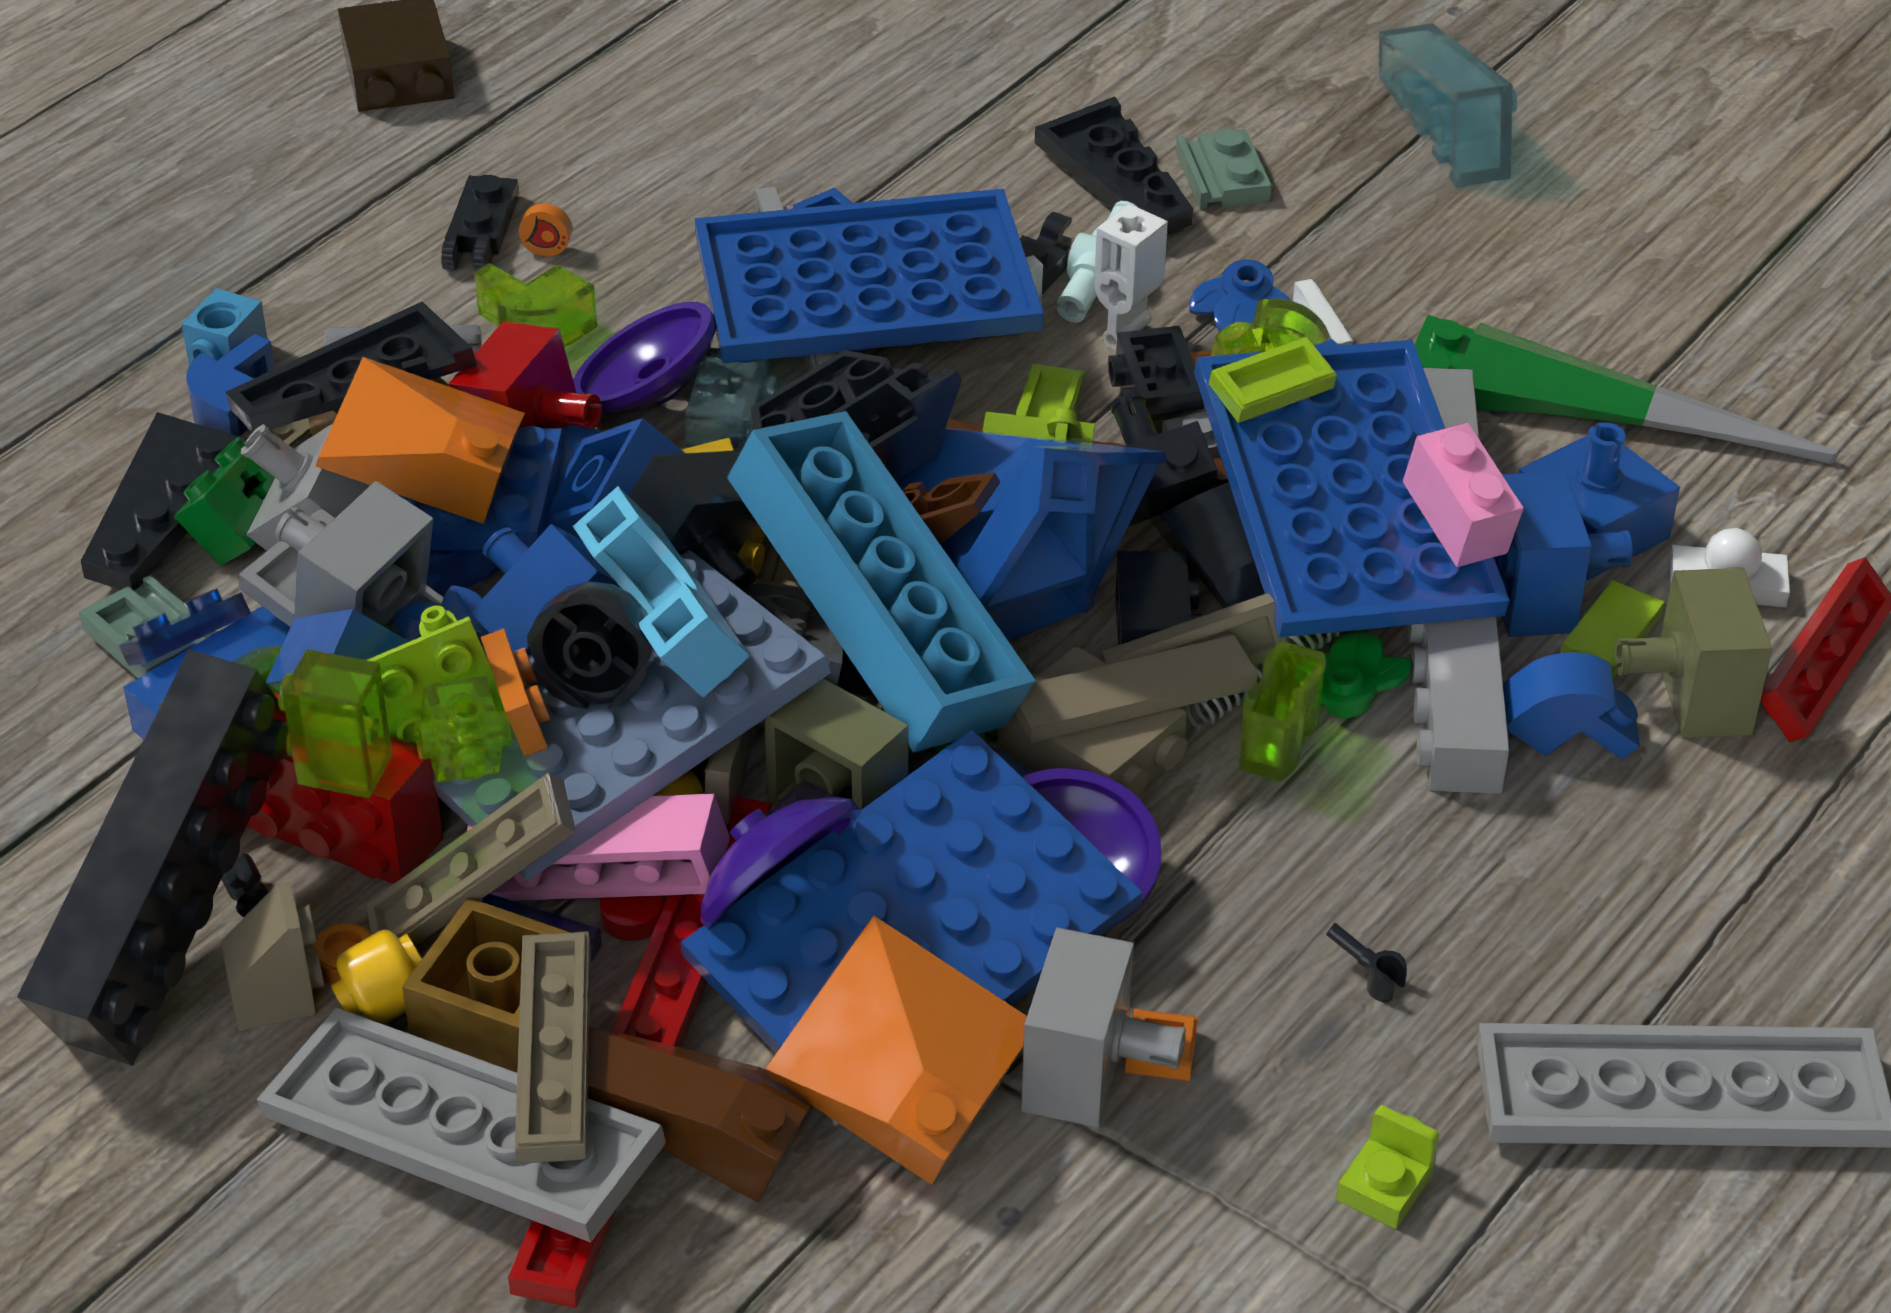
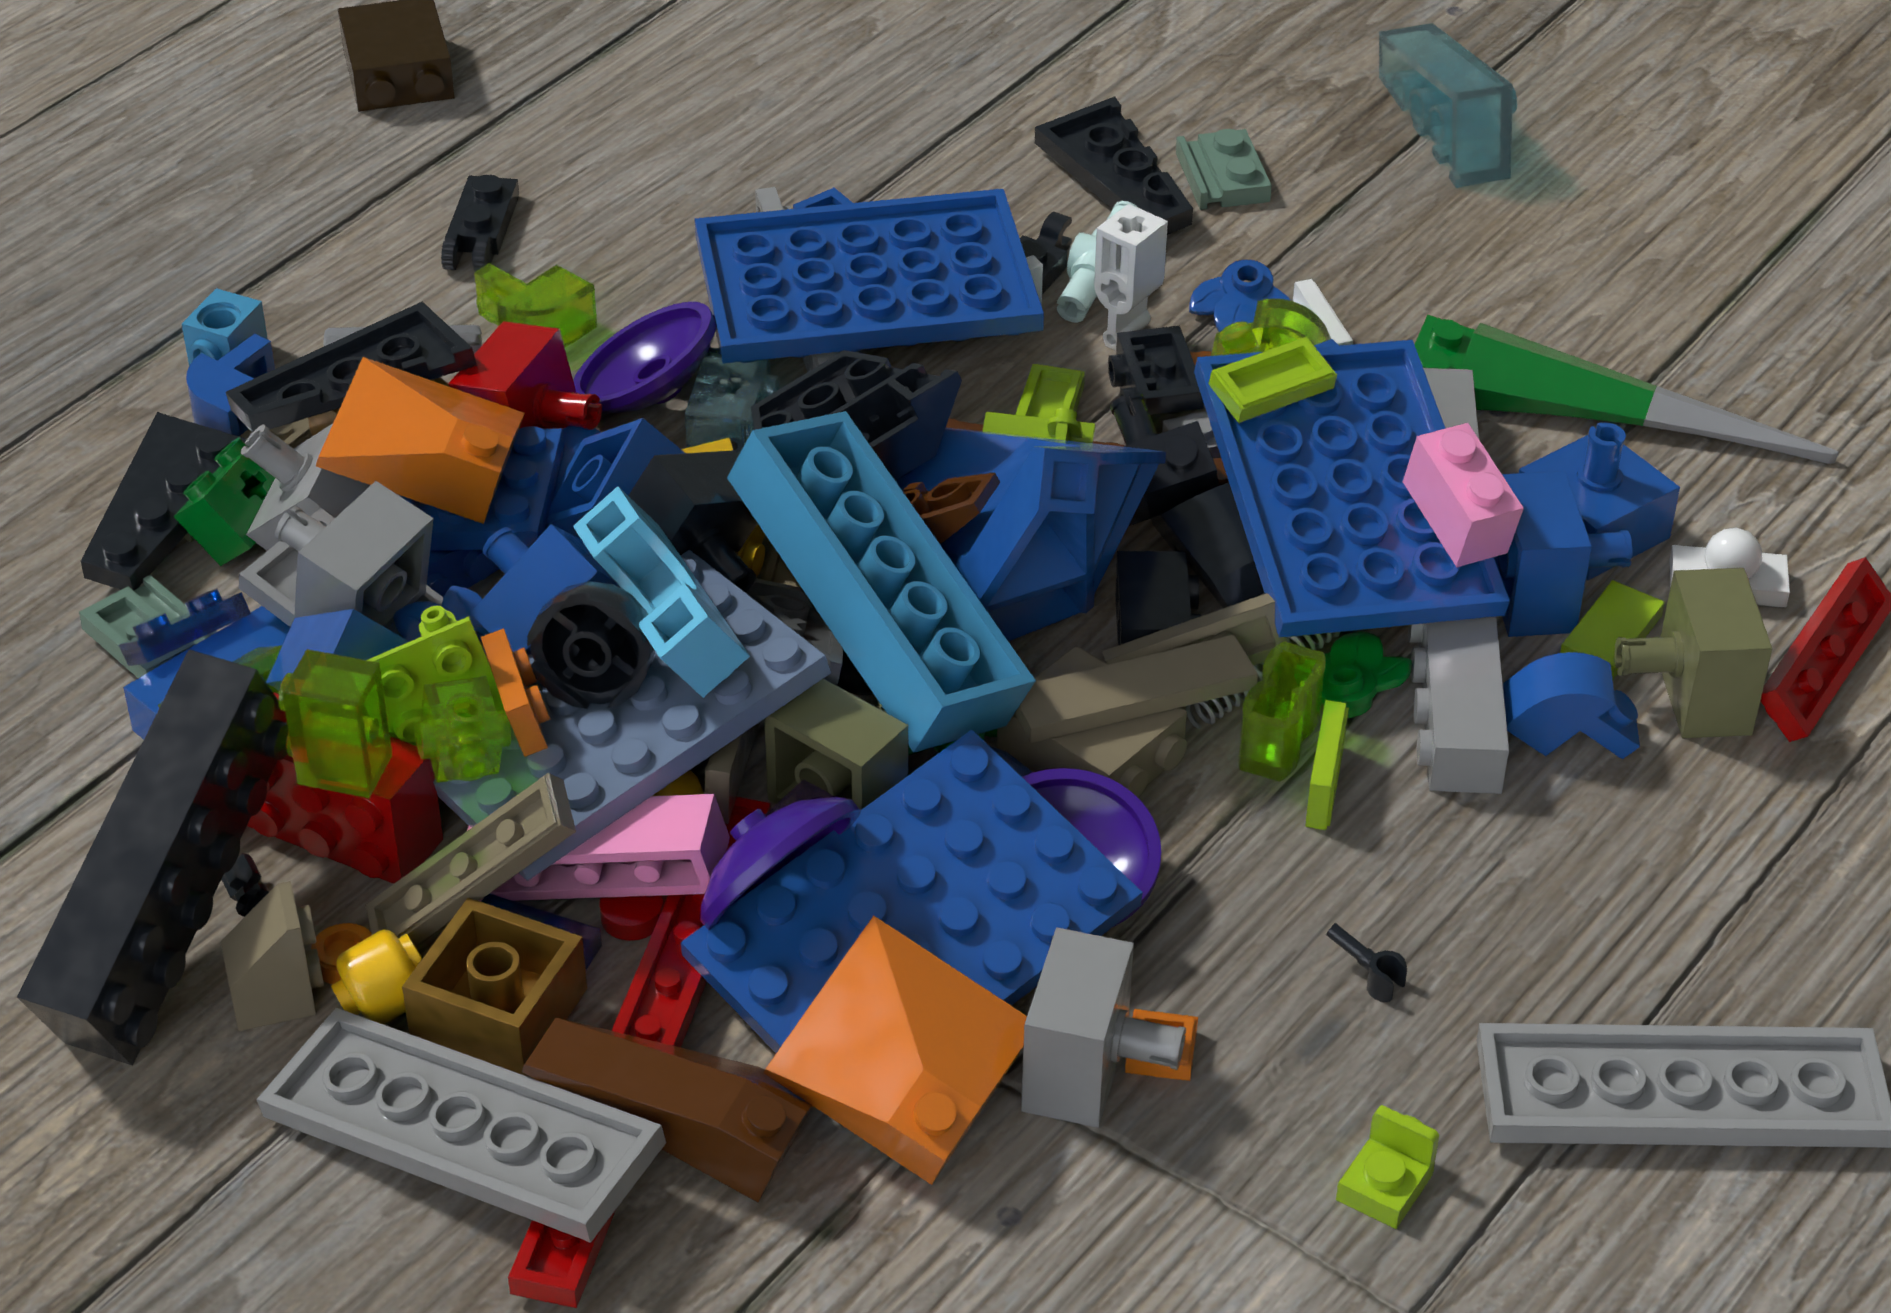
(545, 230): orange tile -> none
(553, 1048): dark tan tile -> none
(1327, 765): none -> lime tile

